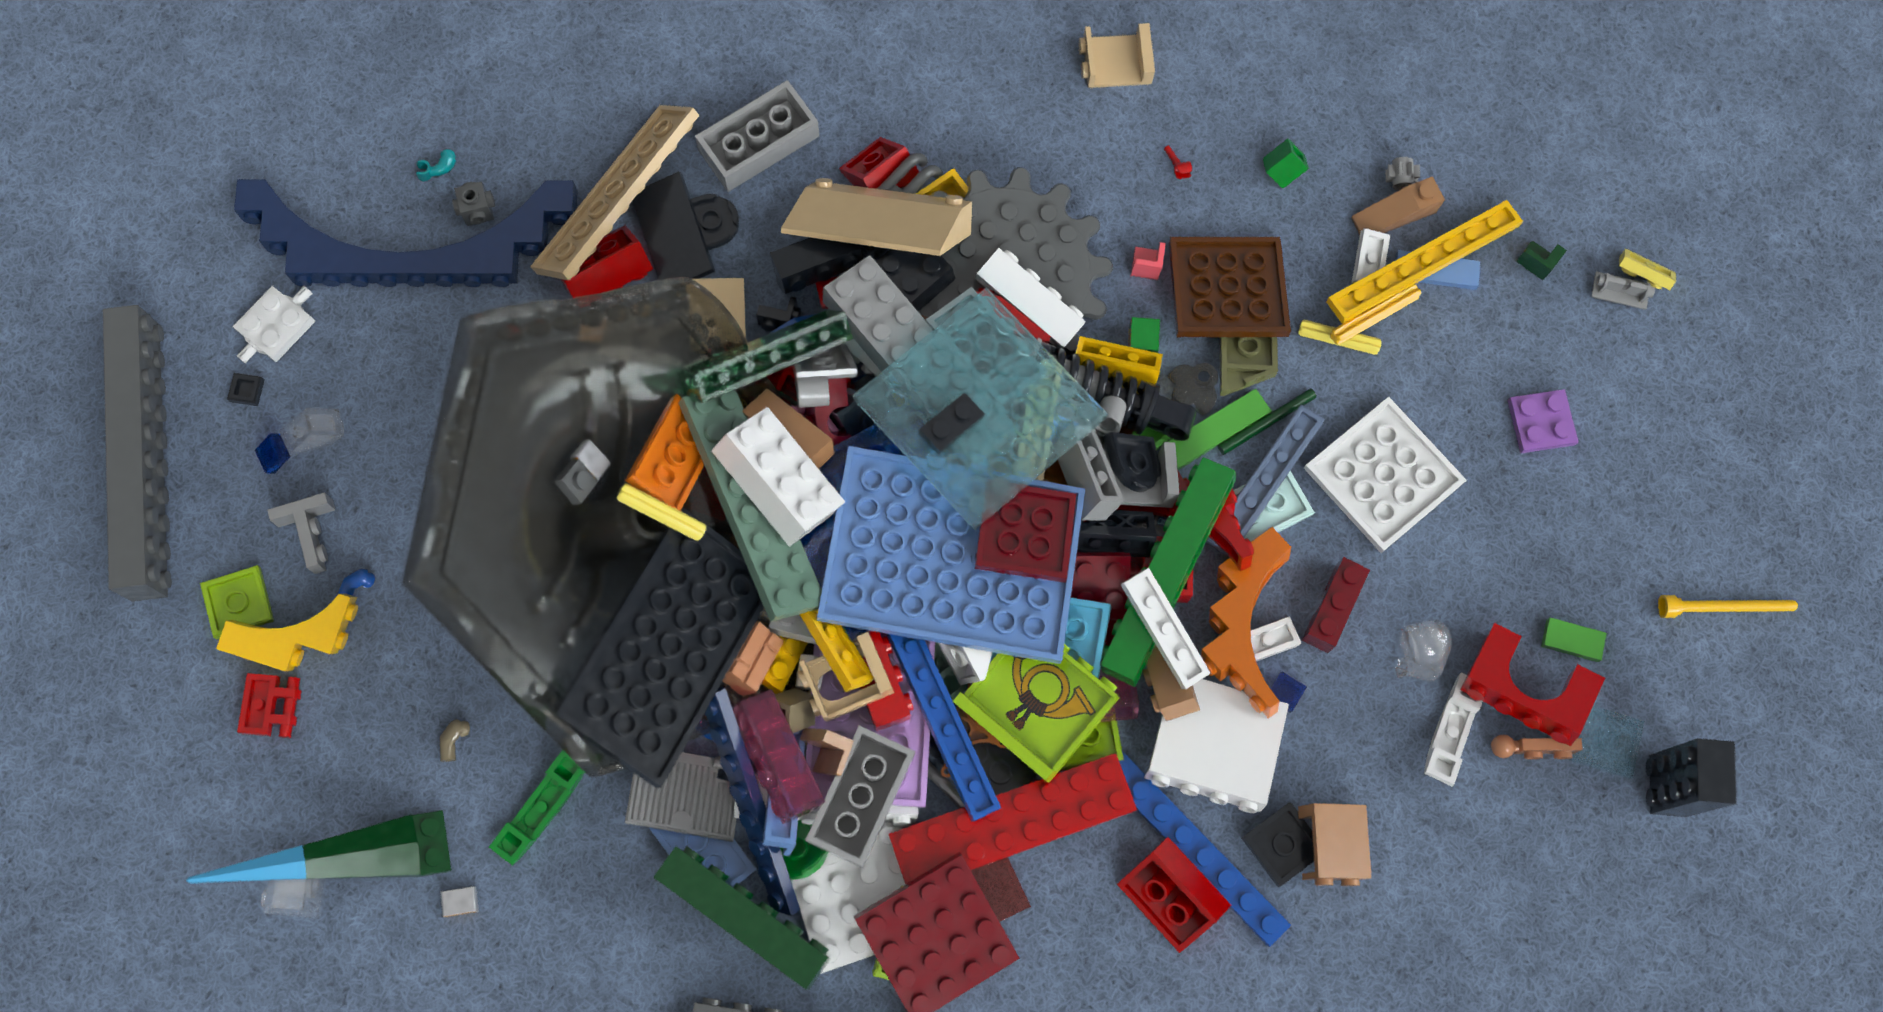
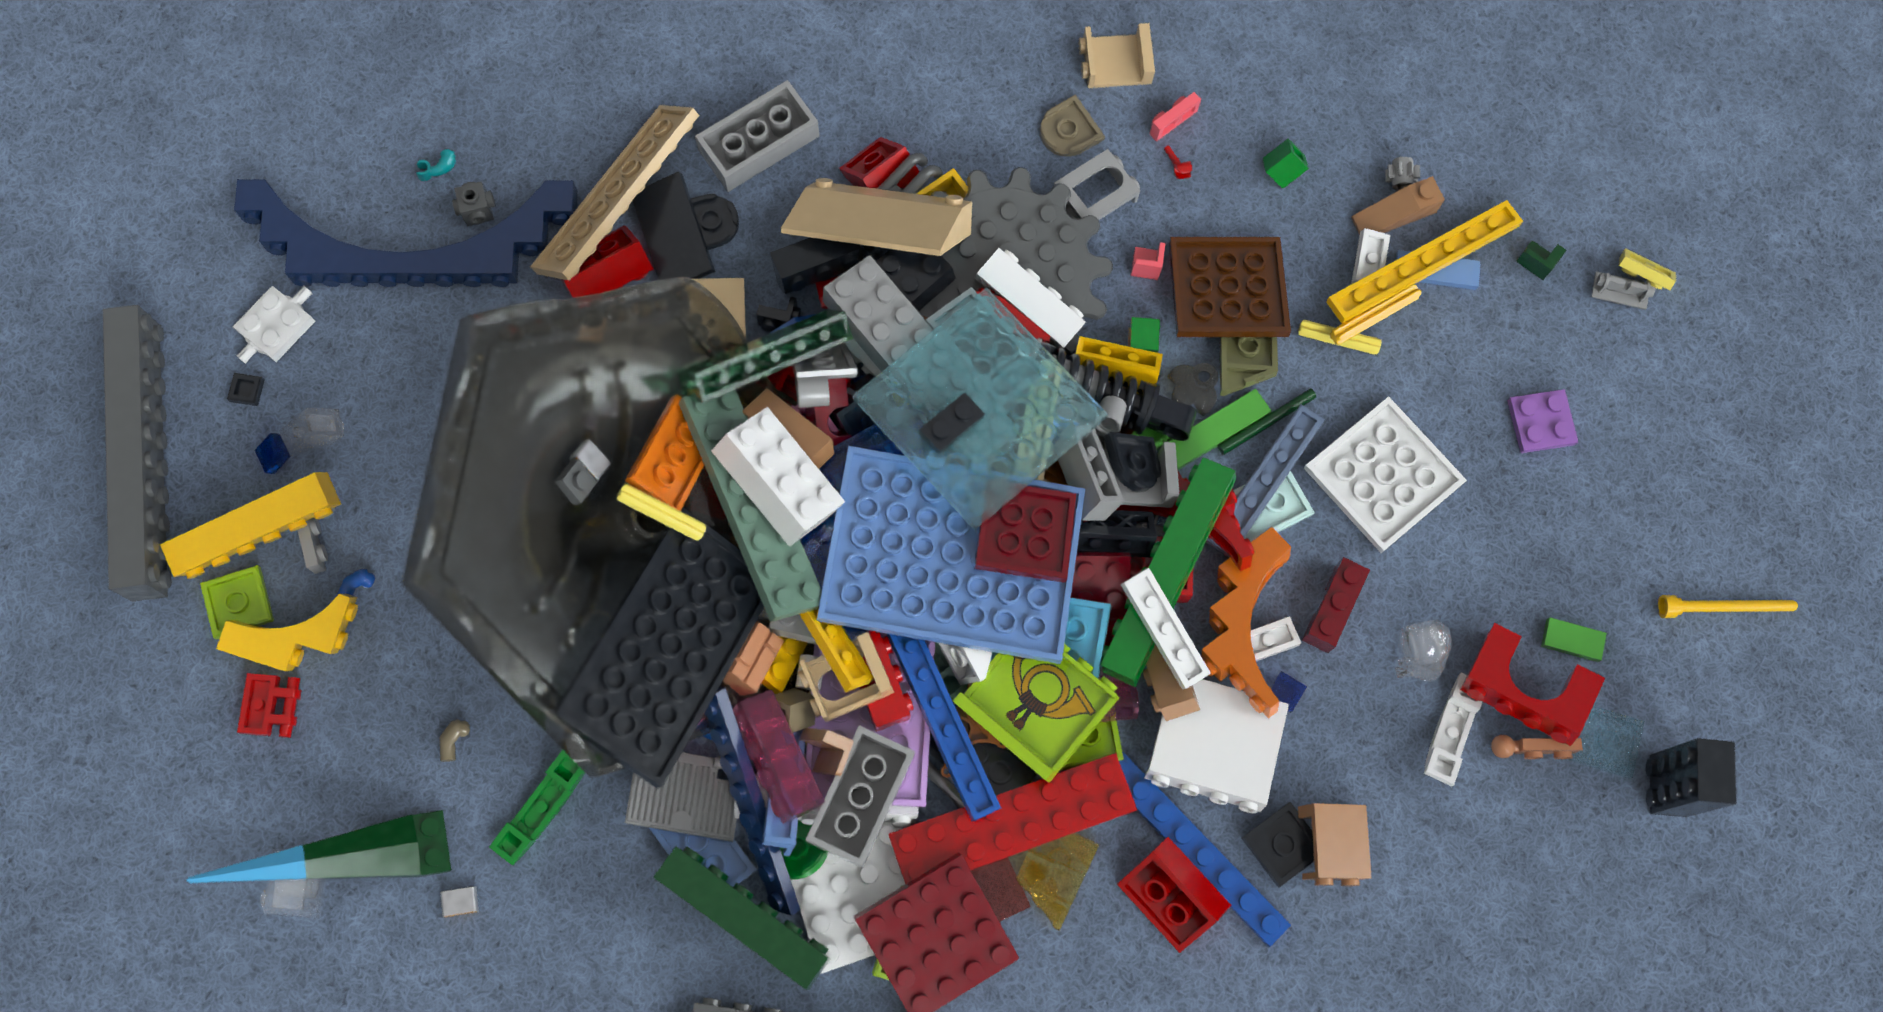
(250, 525): none -> yellow brick
(1057, 874): none -> clear yellow slope
(1069, 128): none -> dark tan tile
(1128, 189): none -> light grey panel
(1180, 111): none -> coral plate

